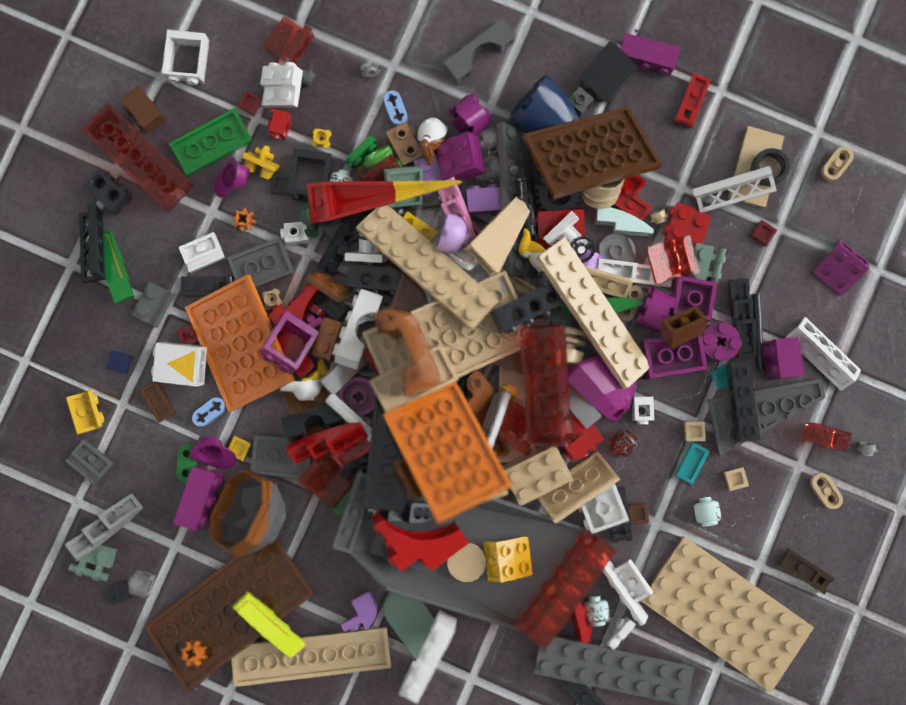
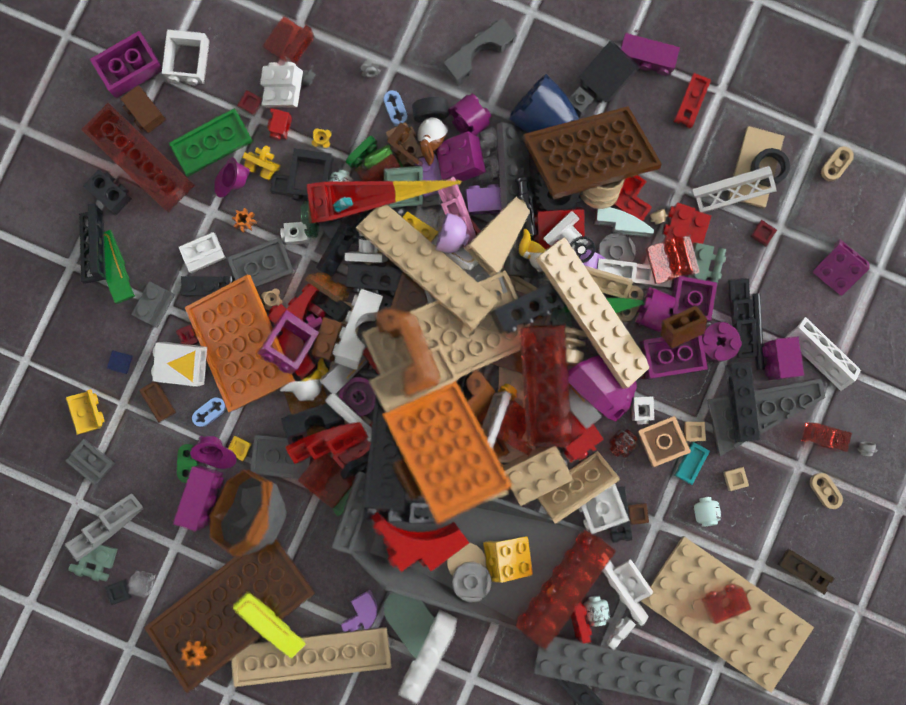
(126, 64): none -> magenta brick
(342, 204): none -> teal tile
(399, 136): none -> reddish brown bracket
(430, 108): none -> black tyre
(471, 581): none -> light grey tile
(663, 441): none -> light nougat brick
(719, 377): teal tile -> none
(737, 603): none -> clear red brick

